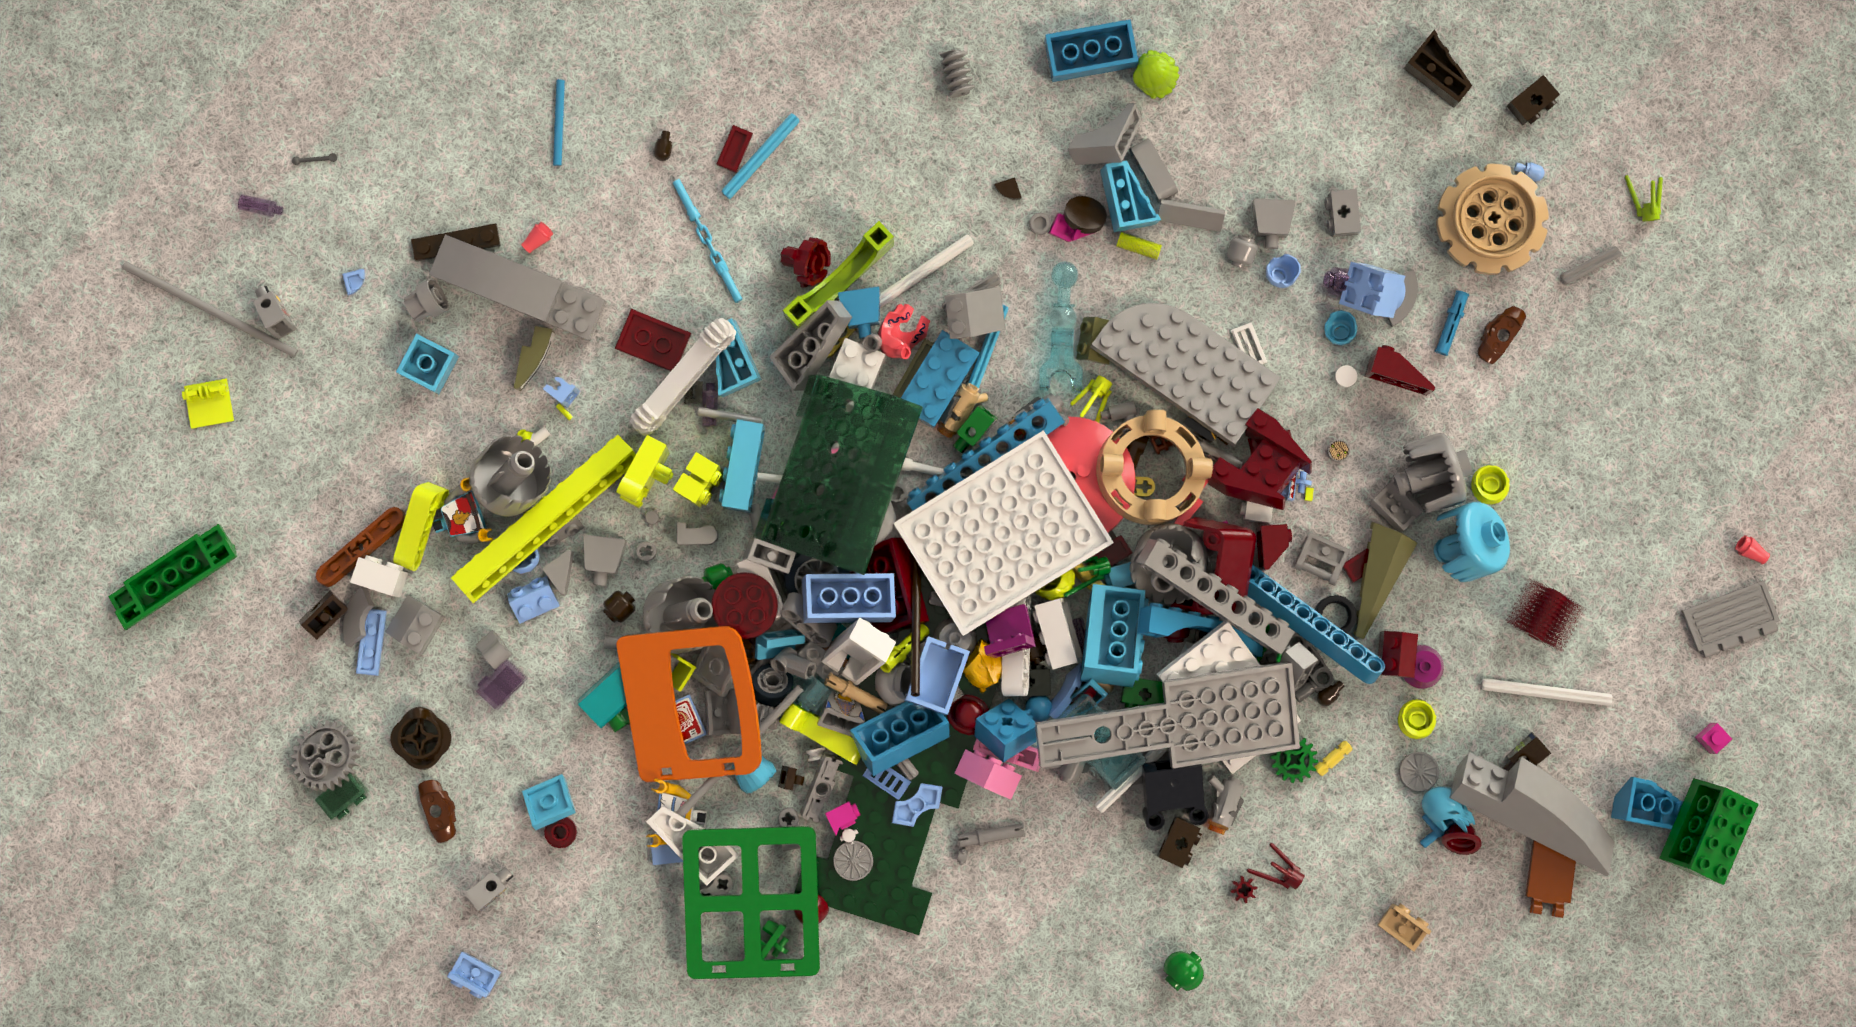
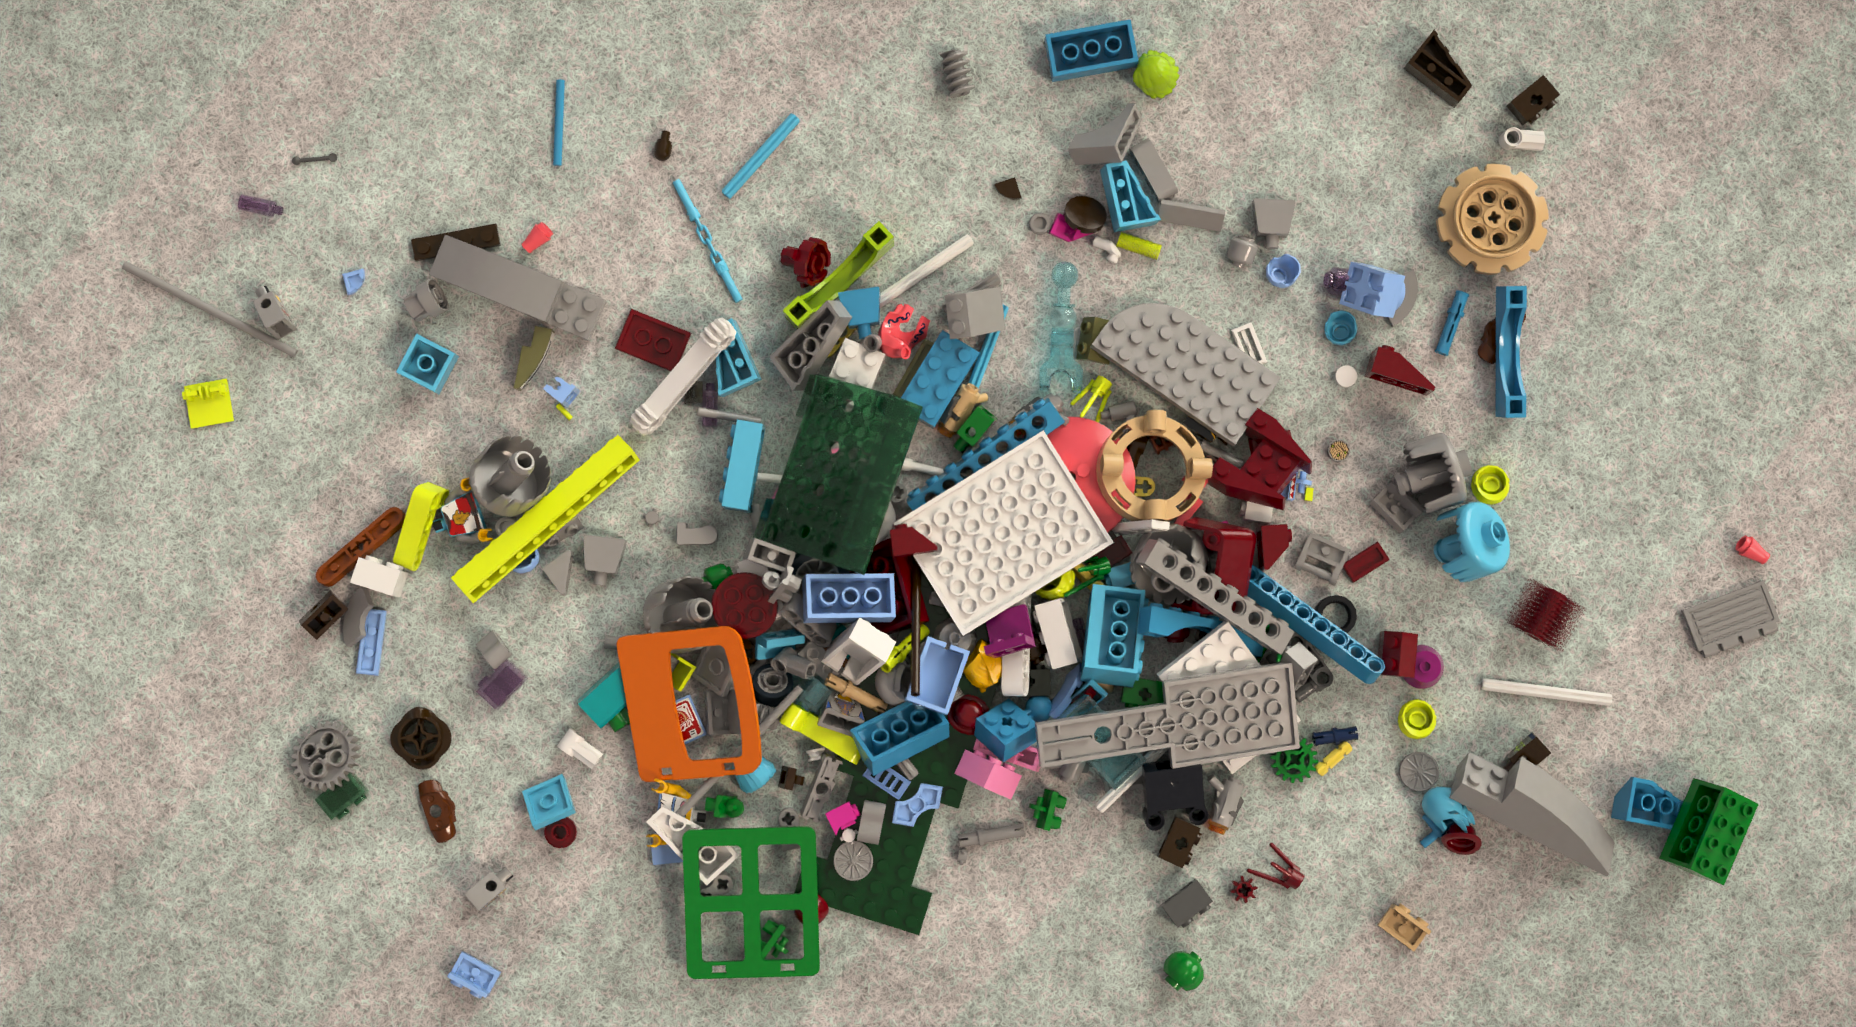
(172, 575): green slope -> none
(415, 624): light grey slope -> none
(502, 524): none -> white tile
(532, 599): light blue bracket -> none
(536, 437): white arm -> none
(577, 746): none -> white piece
(619, 606): dark brown head -> none
(644, 470): neon yellow piece -> none
(647, 557): light grey bush -> none
(701, 481): neon yellow piece -> none
(725, 806): none -> green hips
(734, 149): dark red tile -> none
(782, 585): none -> light grey hips
(871, 822): none -> light grey axle
(908, 542): none -> dark red slope
(1045, 810): none -> green hips
(1110, 247): none -> white arm
(1141, 527): none -> white tile
(1187, 903): none -> dark grey hinge
(1330, 694): dark brown cylinder -> none
(1335, 736): none -> dark blue pin
(1350, 223): light grey brick -> none
(1386, 559): olive wedge -> none
(1510, 312): none -> dark azure arch
(1523, 139): none -> white piece
(1531, 169): light blue cylinder -> none
(1549, 879): dark orange tile -> none
(1590, 265): light grey axle -> none
(1652, 210): lime plant -> none
(1713, 738): dark pink brick -> none

